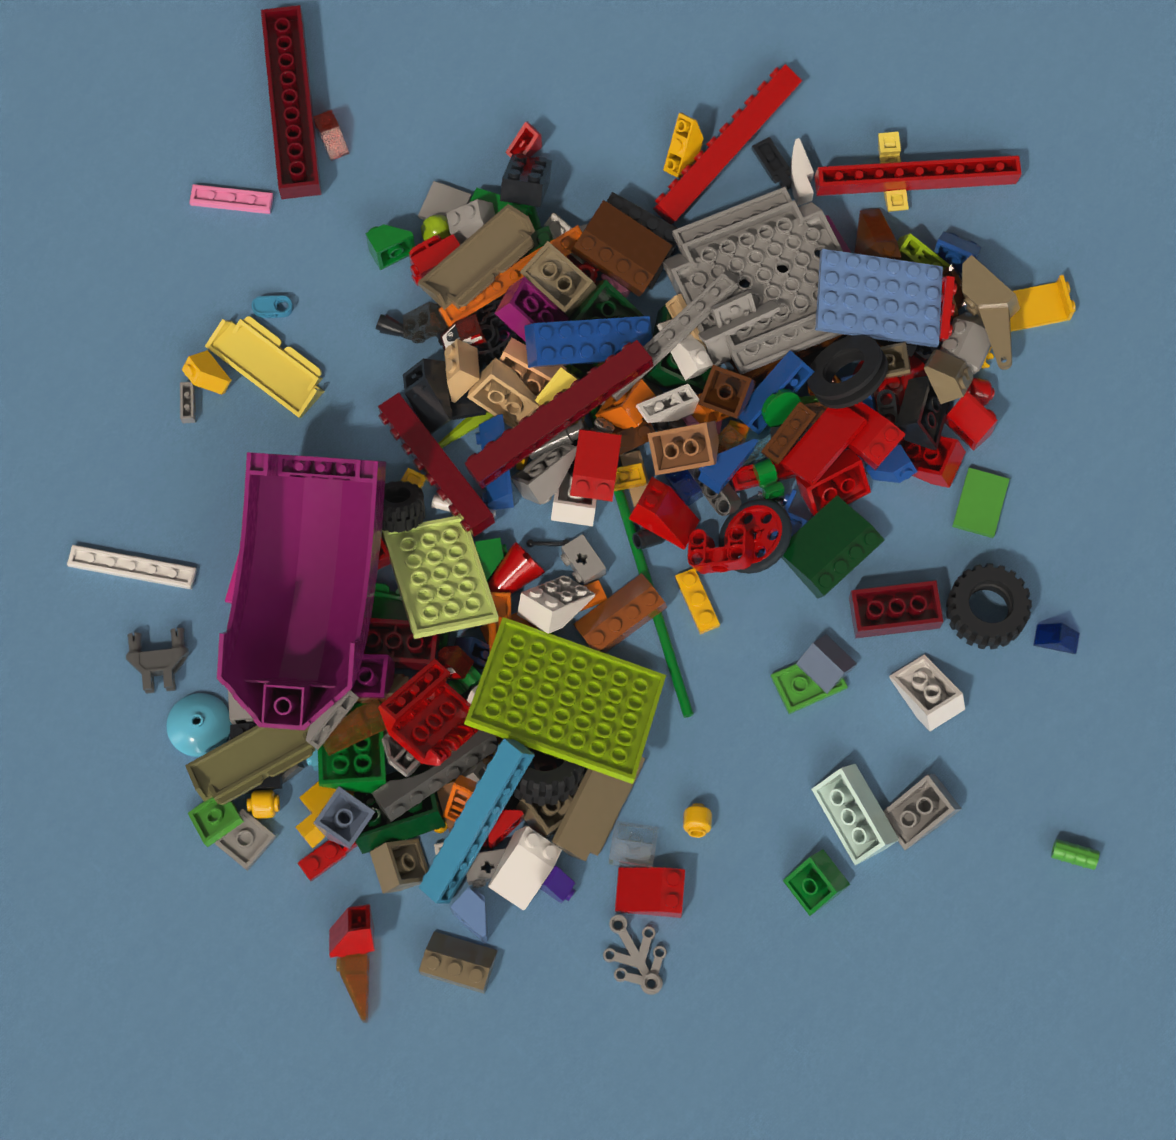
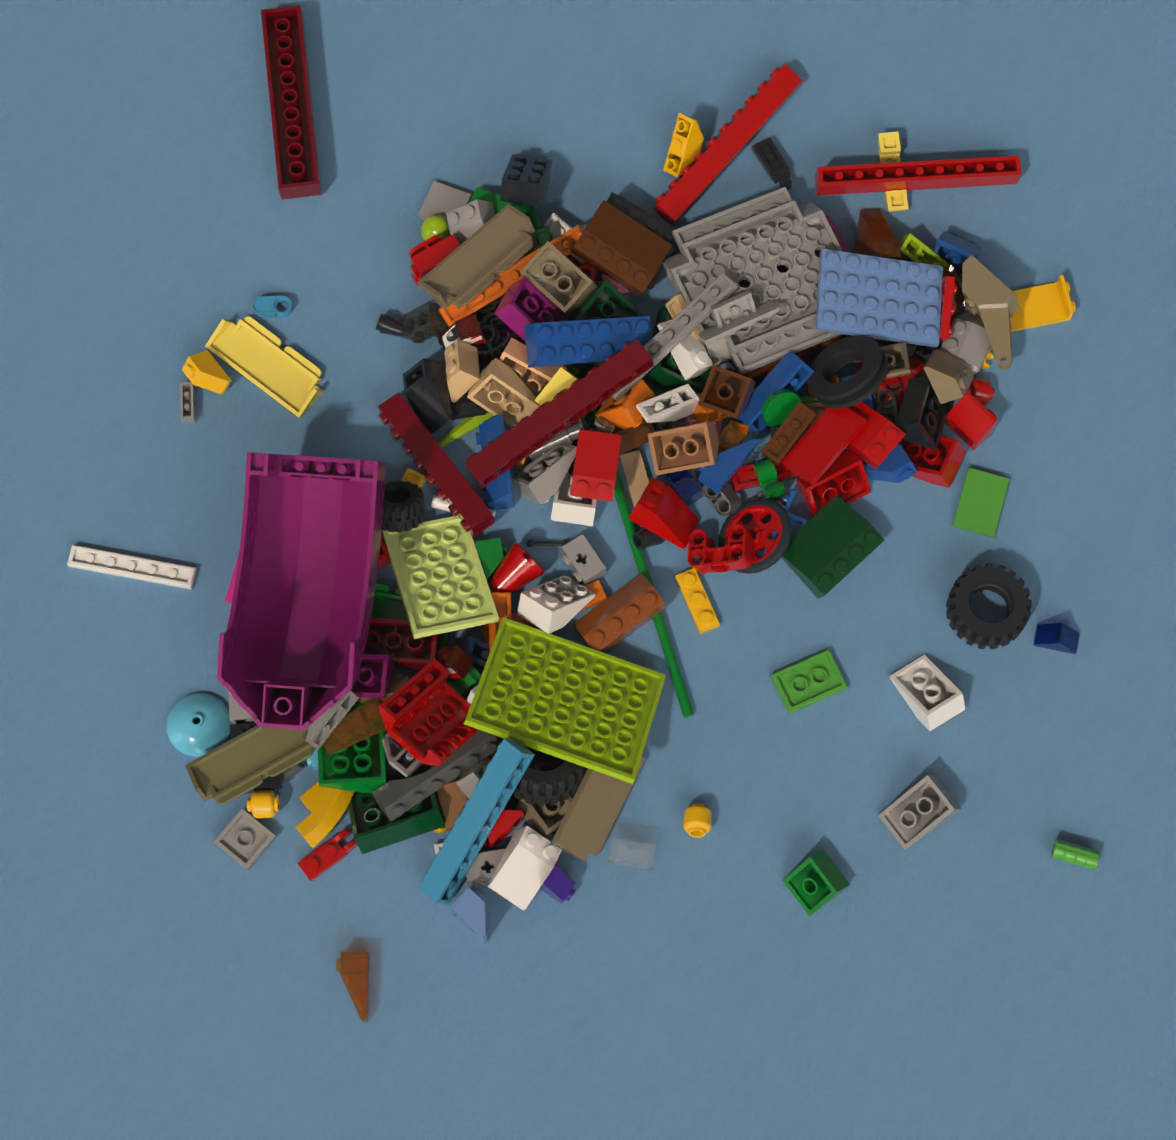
(158, 662): dark grey connector -> none
(214, 820): bright green plate -> none
(231, 199): bright pink tile -> none
(330, 135): clear red slope -> none
(343, 818): sand blue slope -> none
(352, 932): red slope -> none
(389, 244): green slope -> none
(399, 865): dark tan slope -> none
(458, 962): dark tan slope -> none
(464, 787): orange slope -> none
(527, 141): red slope -> none
(629, 477): yellow plate -> none
(636, 958): light grey plant -> none
(650, 891): red slope -> none
(801, 175): white slope -> none
(826, 663): sand blue slope -> none
(855, 814): light aqua slope -> none
(895, 609): dark red brick -> none

